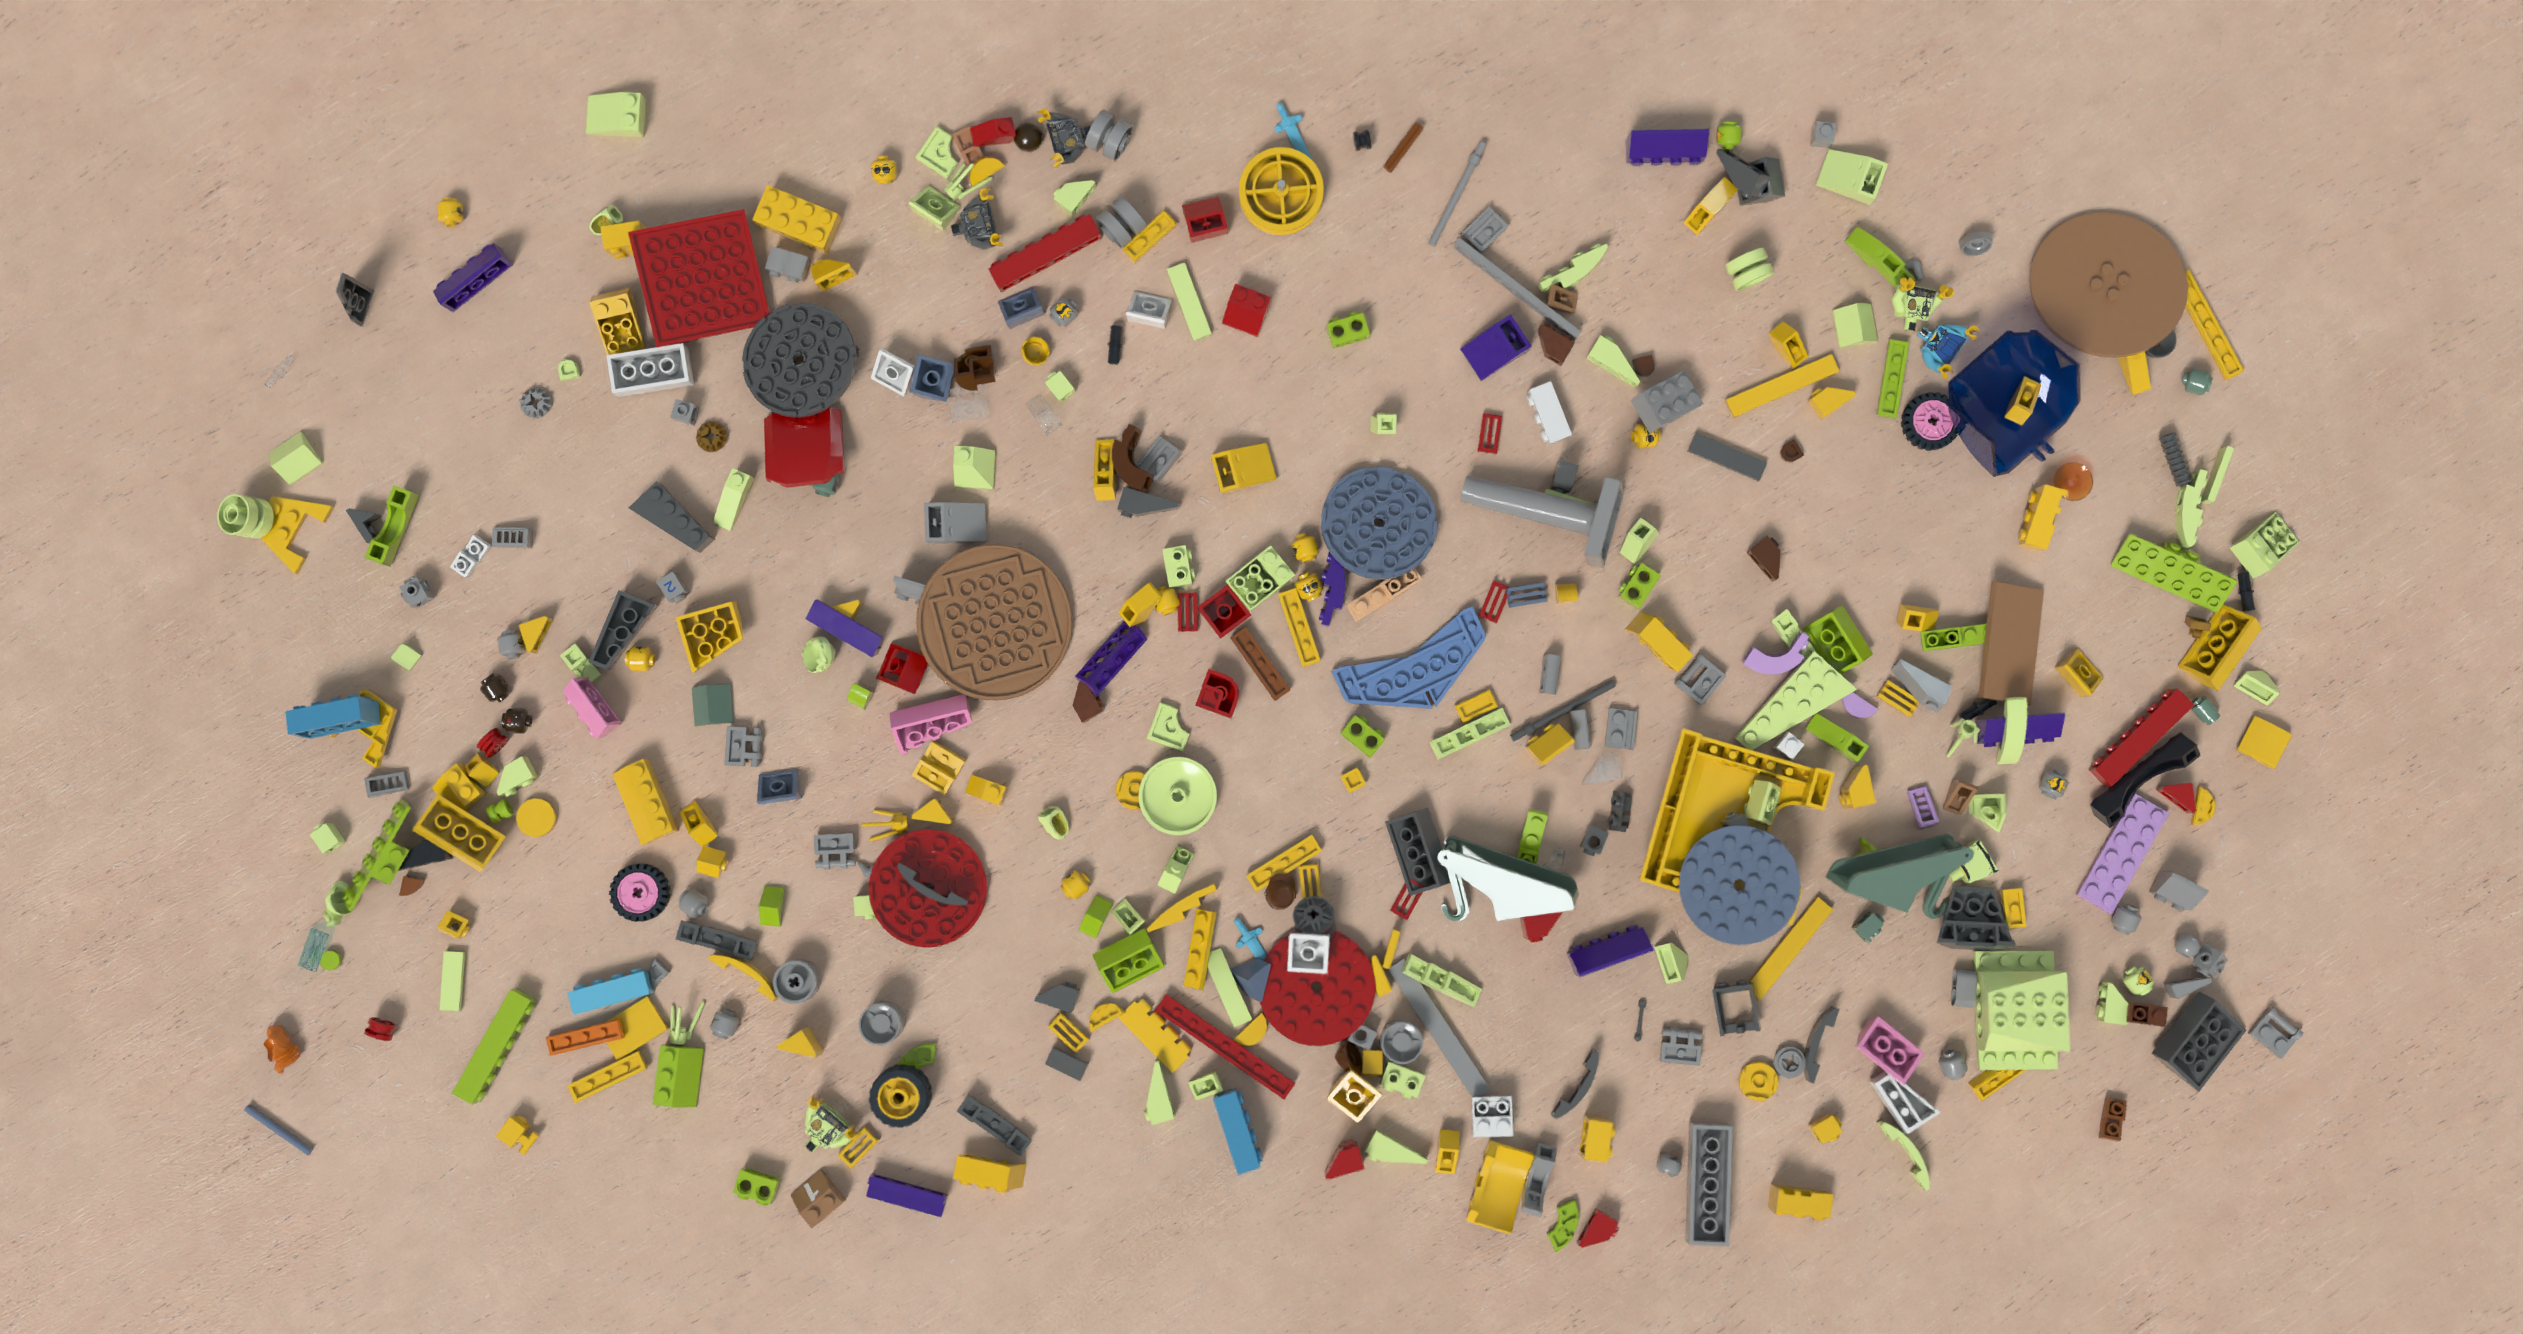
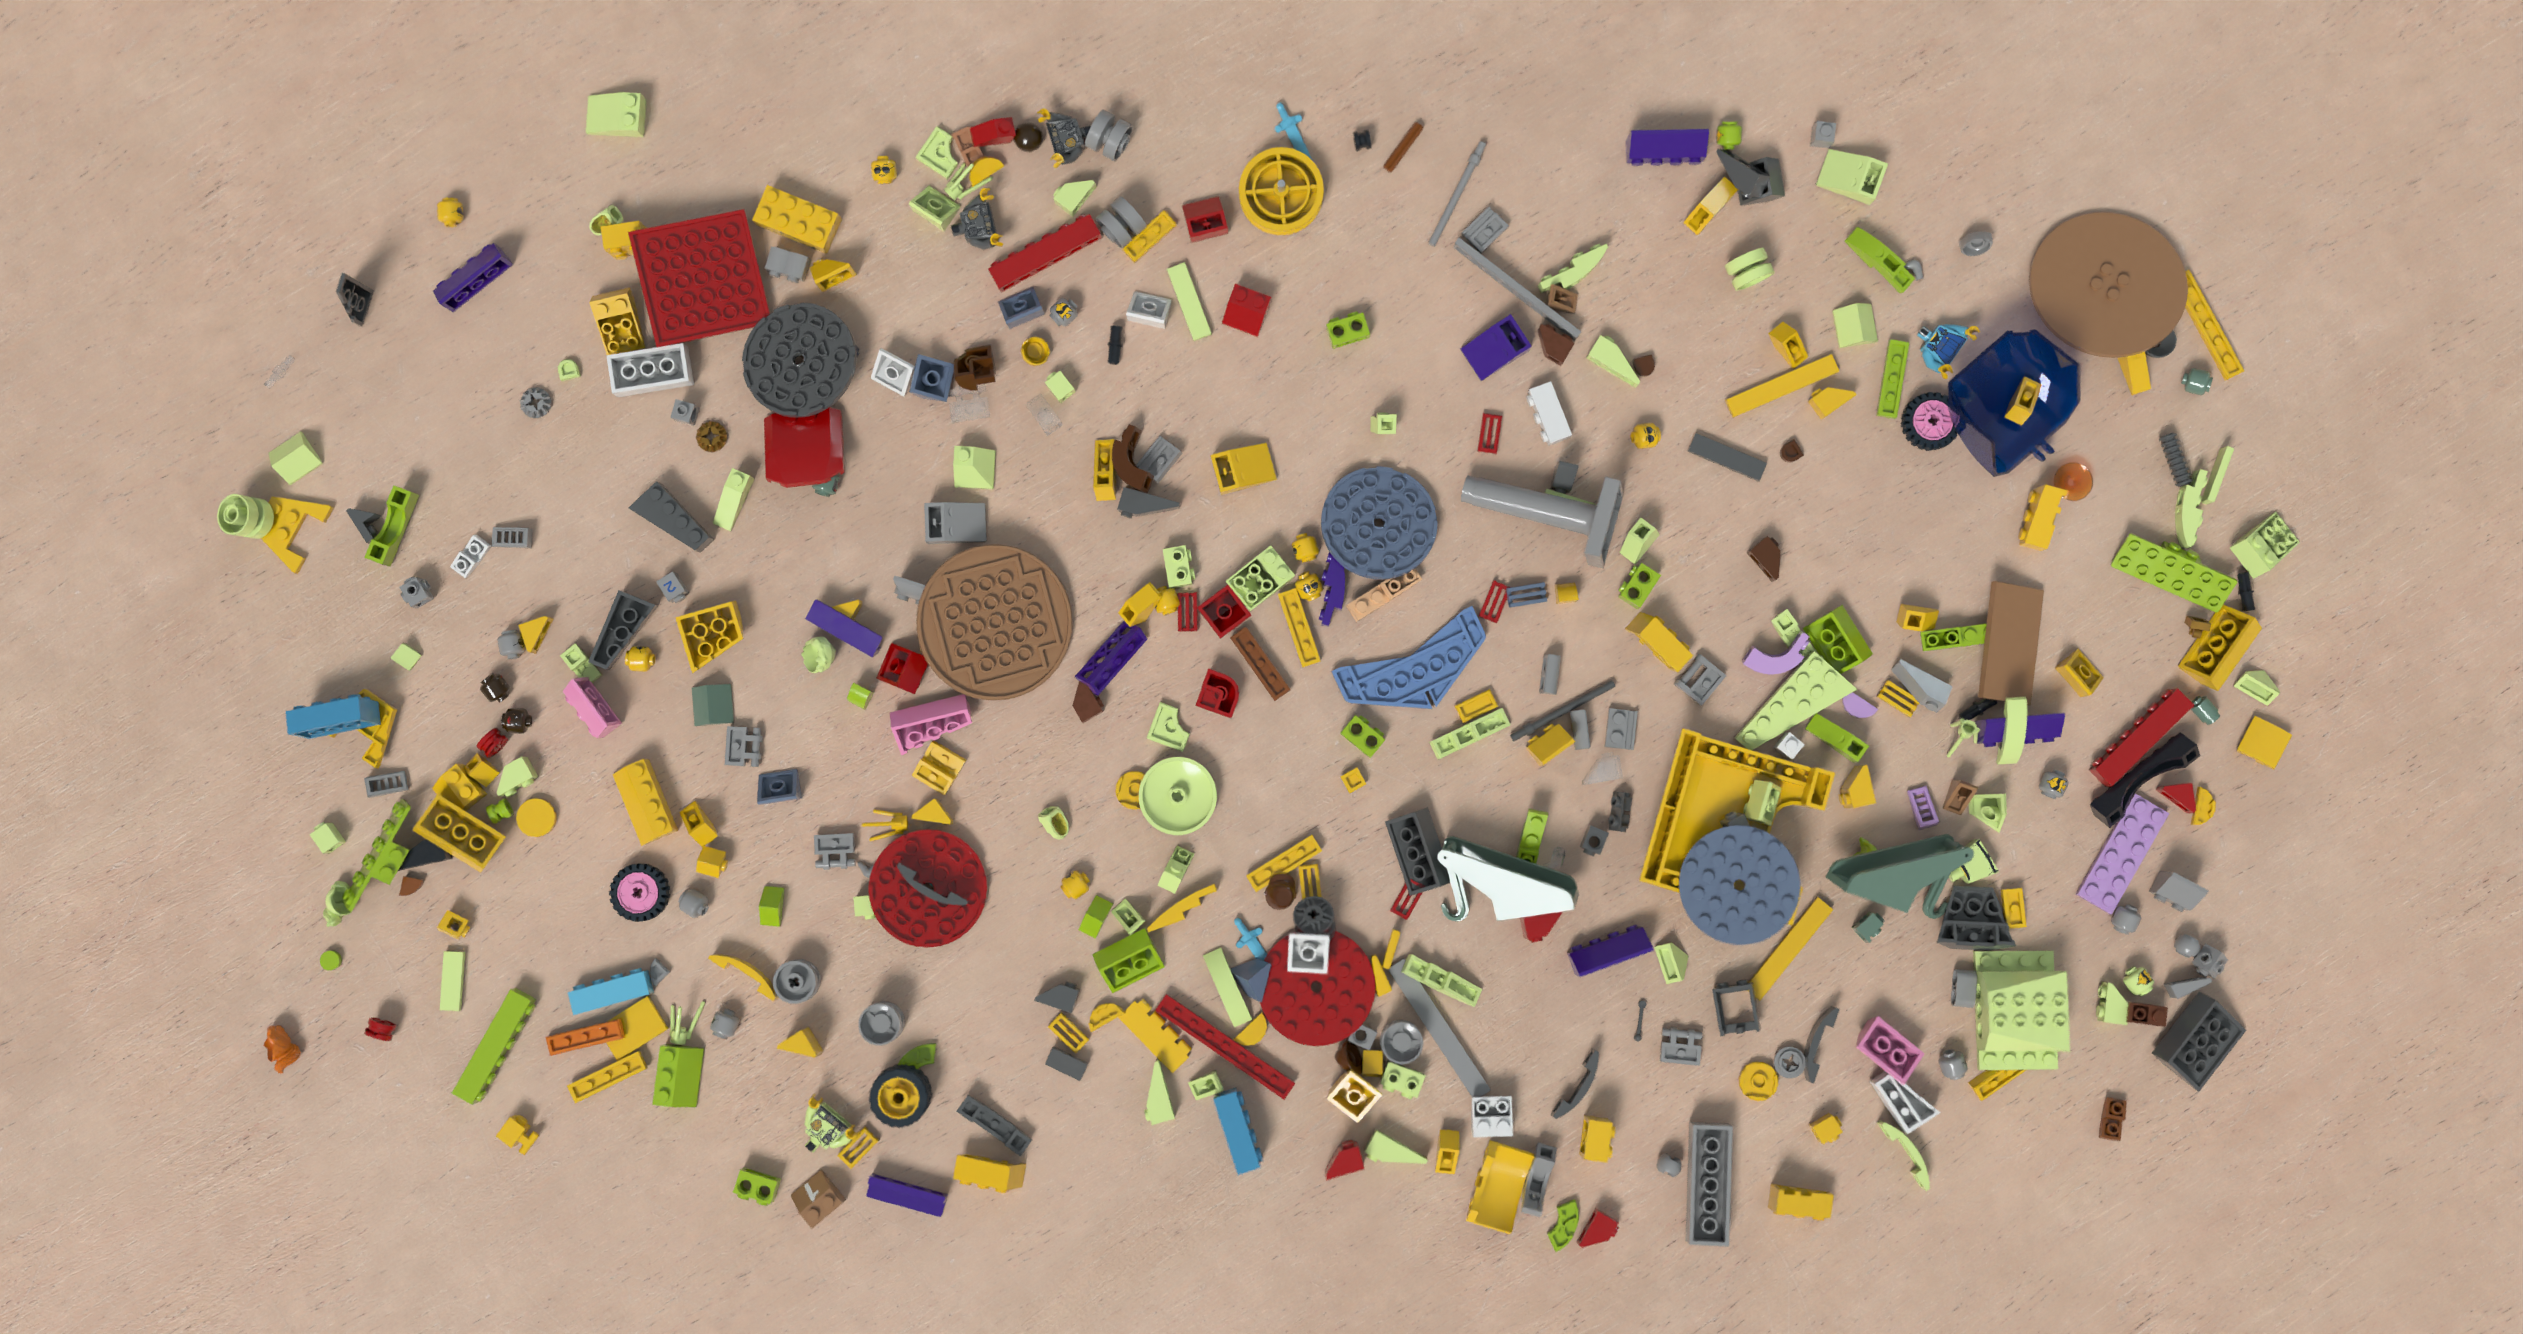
(278, 1130): sand blue piece -> none
(313, 949): clear light blue tile -> none
(716, 939): dark grey slope -> none
(986, 790): yellow slope -> none
(1199, 949): yellow plate -> none
(1667, 402): light grey brick -> none
(1916, 302): torso -> none
(2272, 1038): light grey plate -> none

